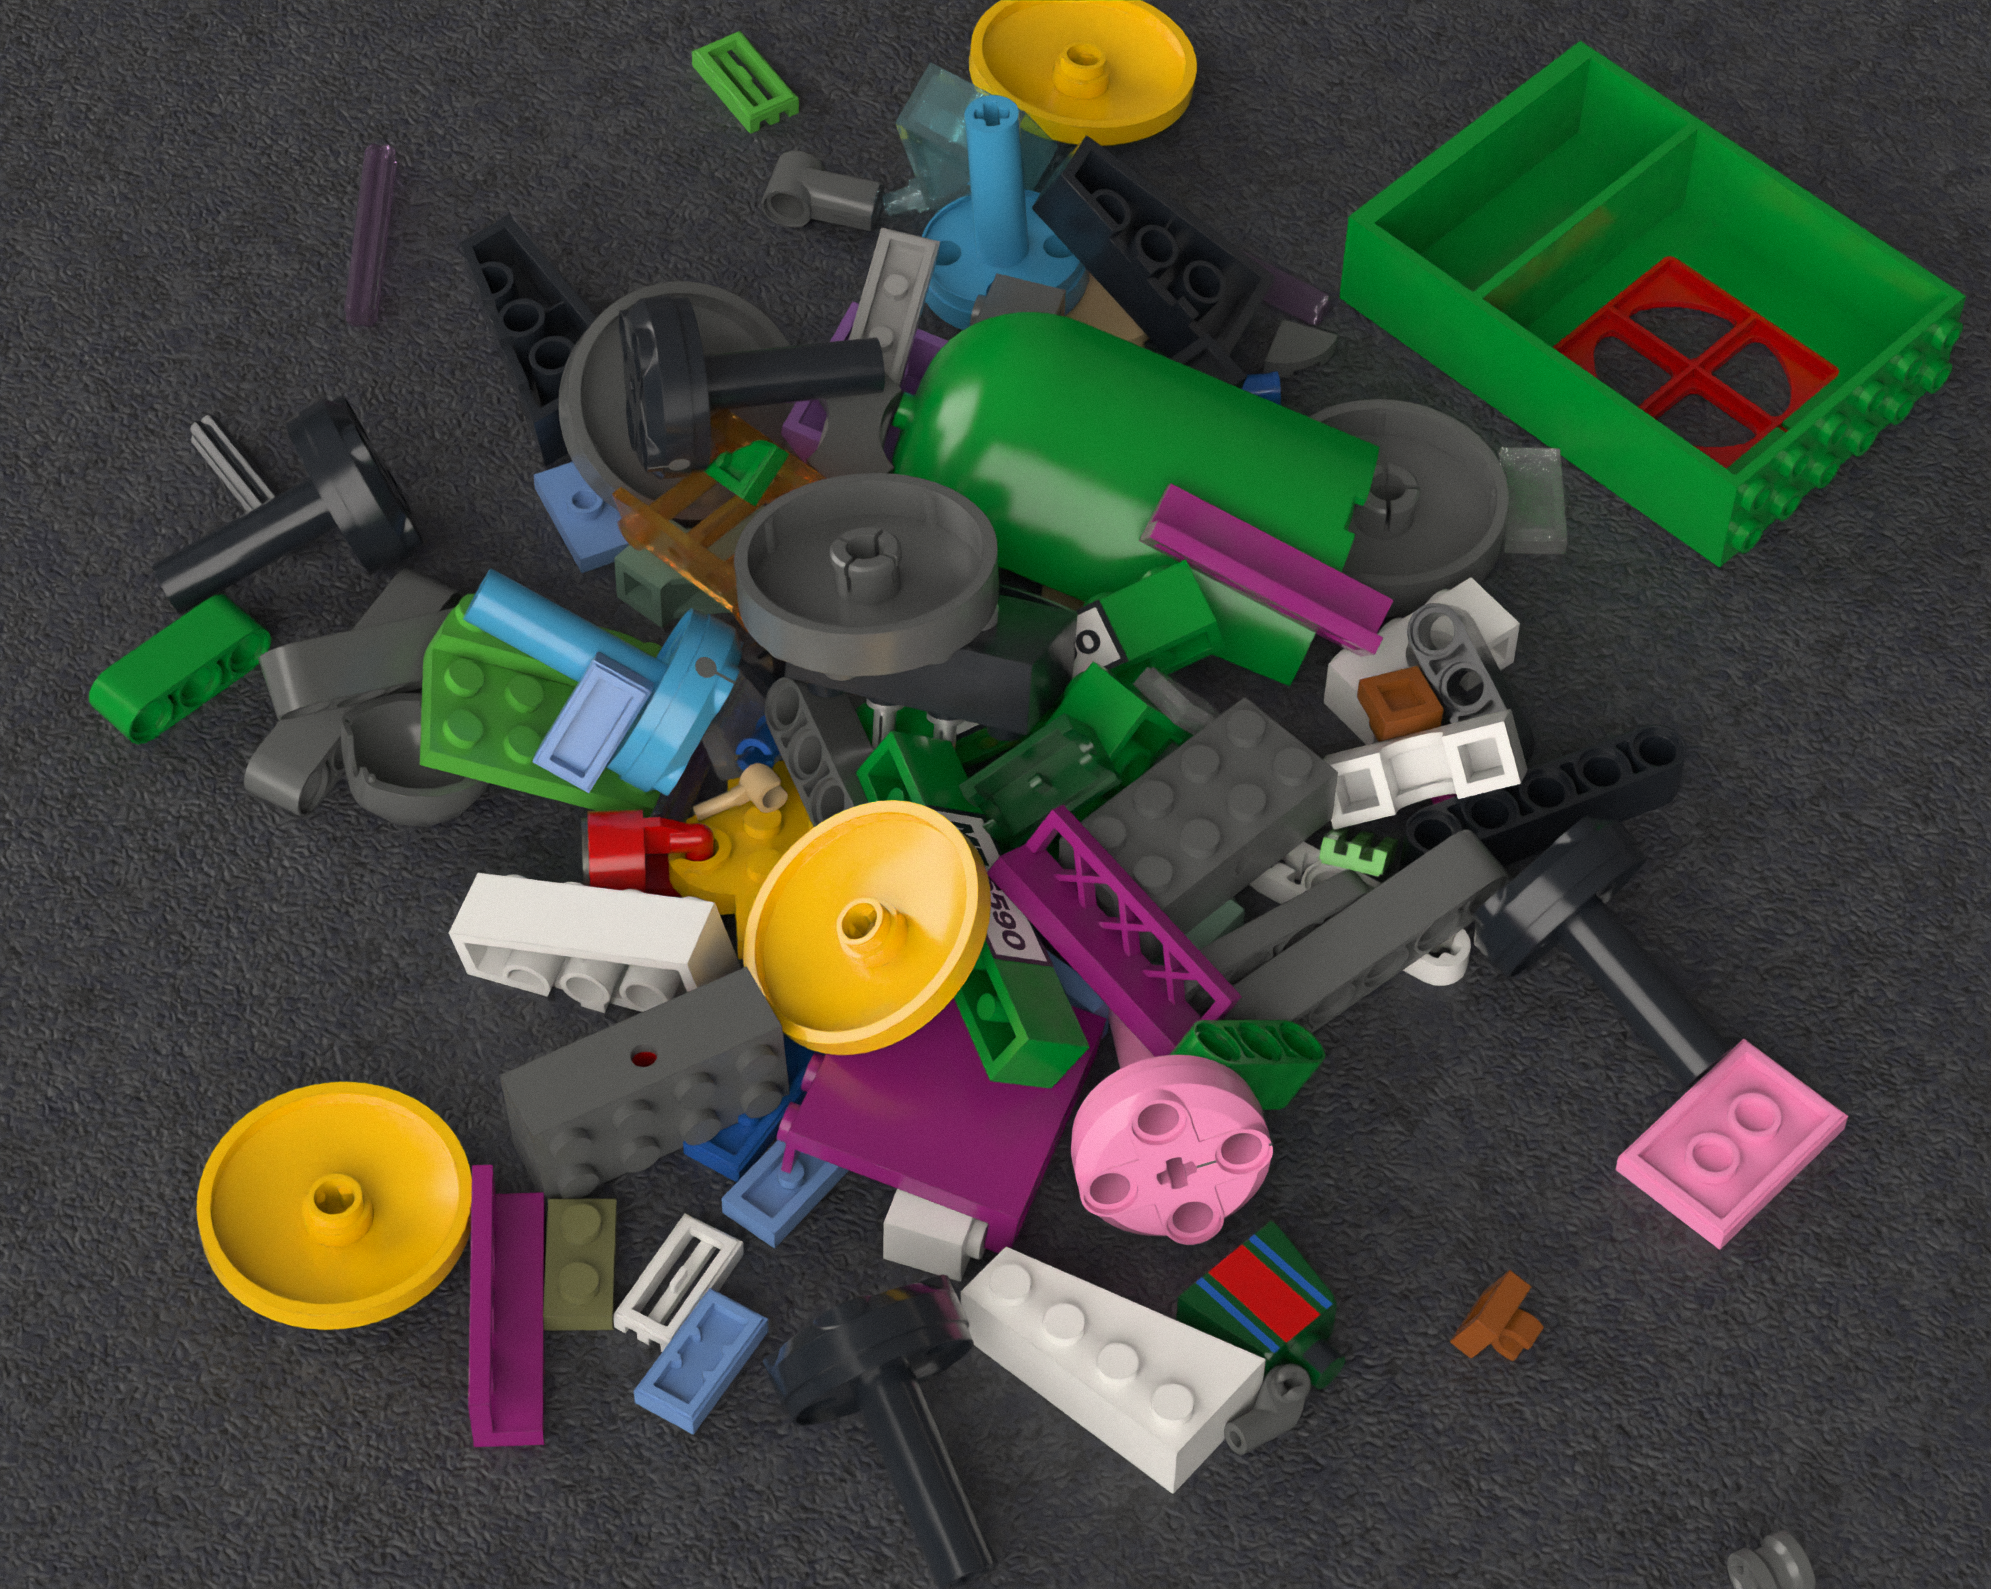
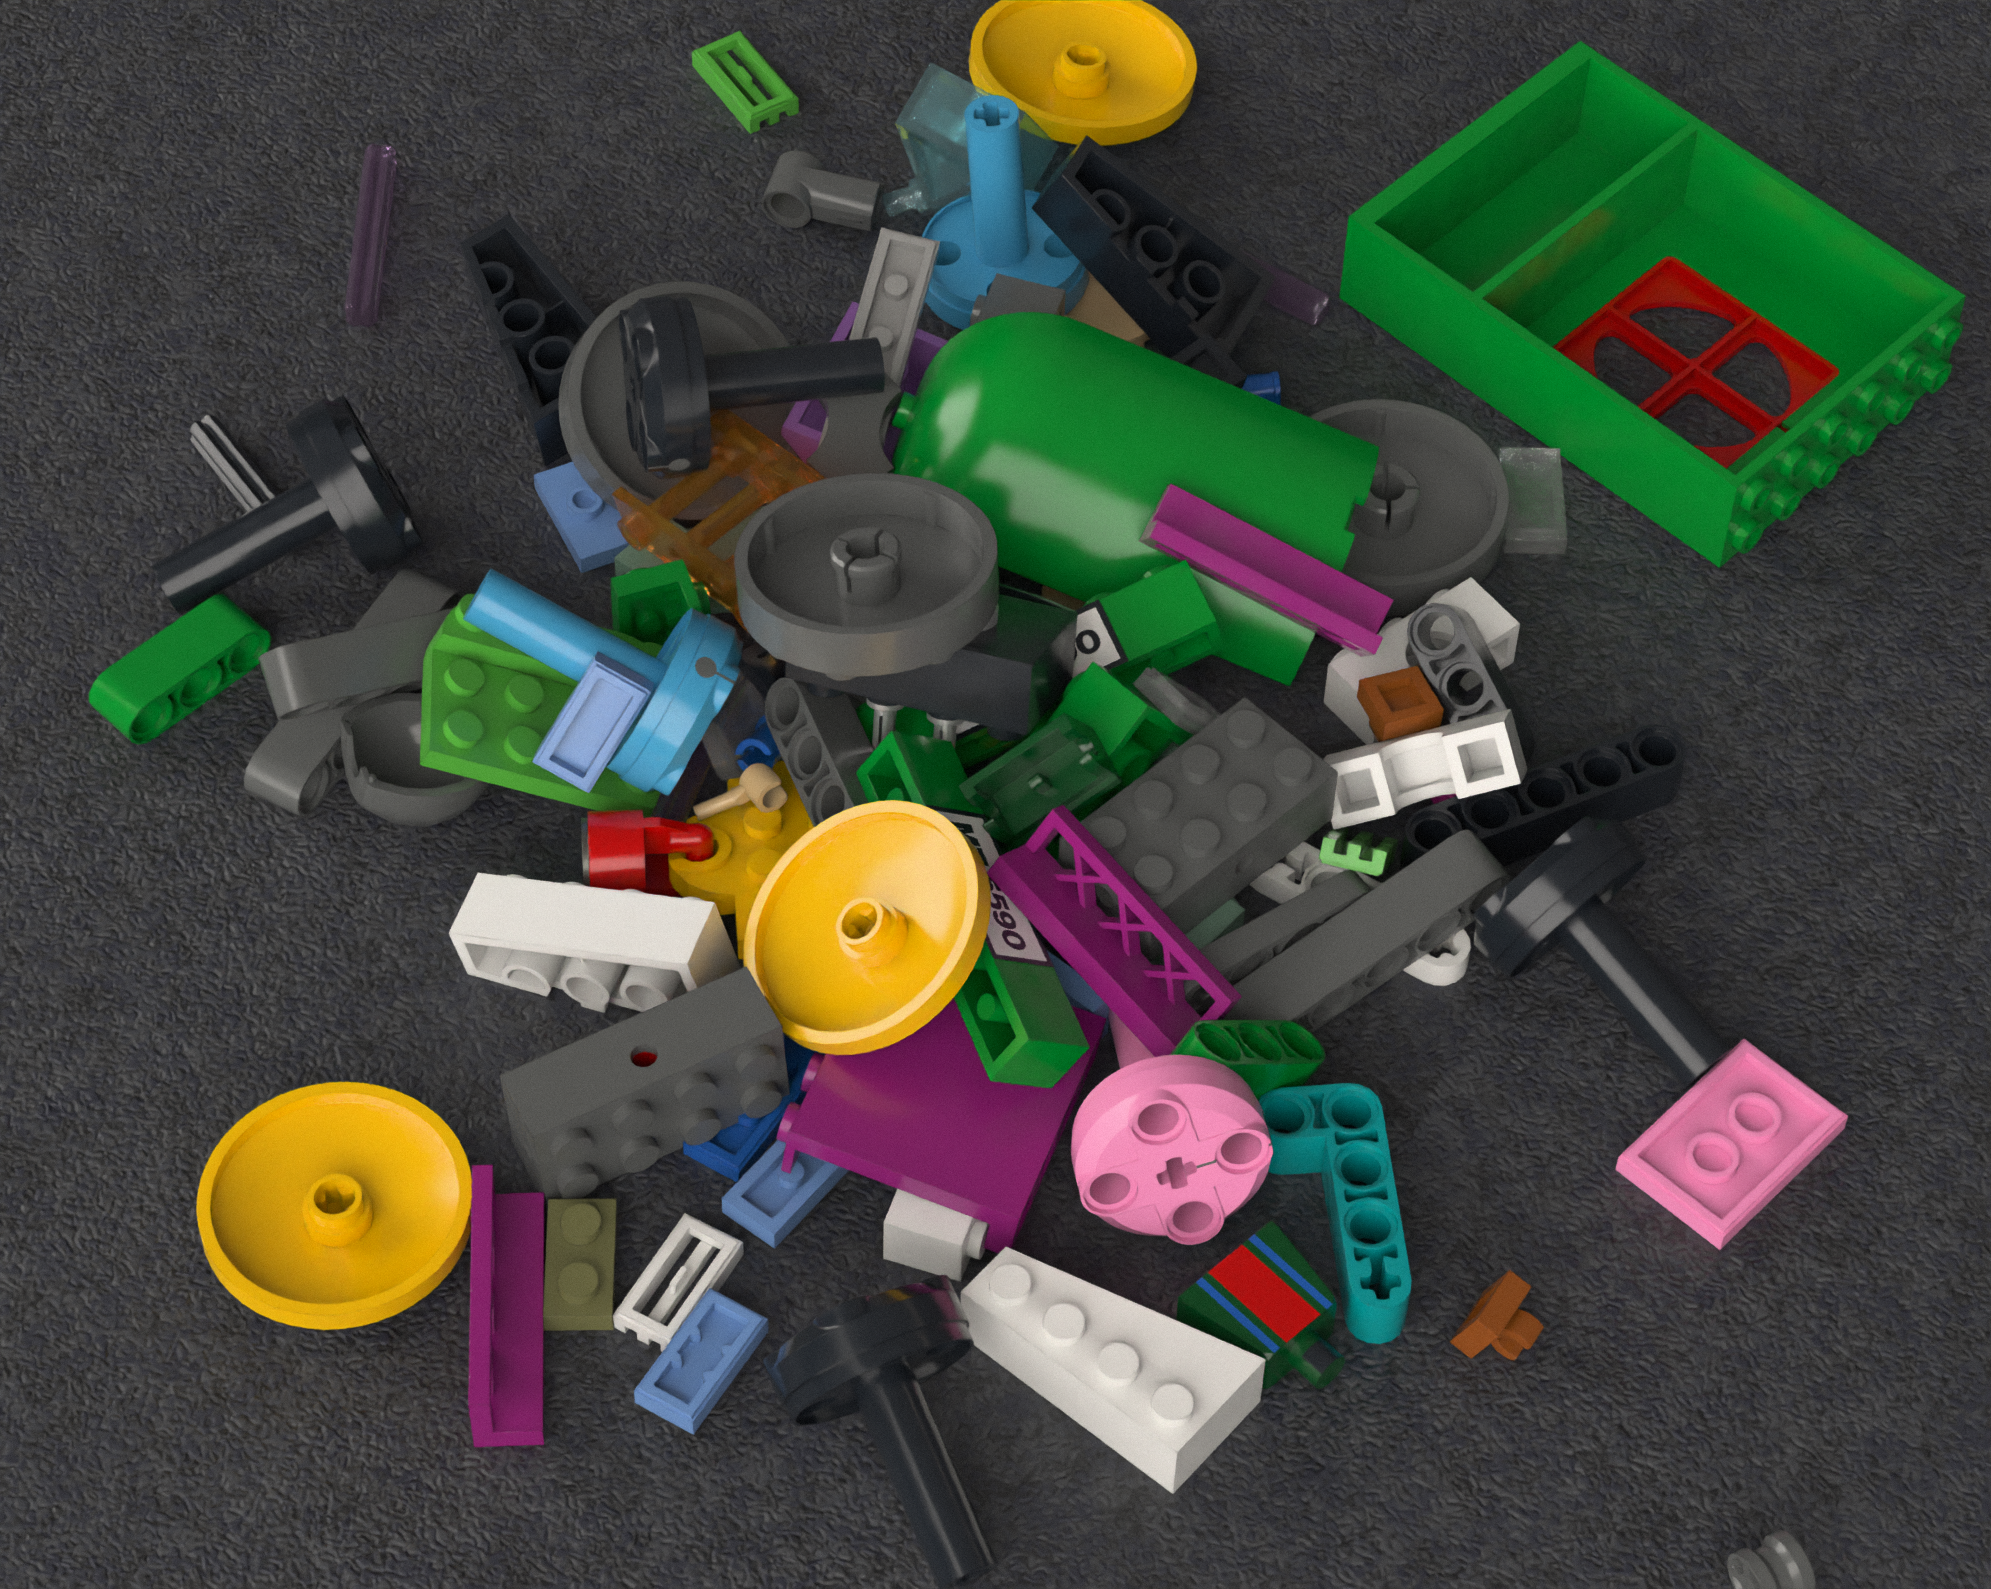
(654, 599): none -> green bracket
(748, 469): green tile -> none
(1274, 1411): dark grey arm -> none
(1299, 348): dark grey tile -> none
(1352, 1210): none -> teal beam

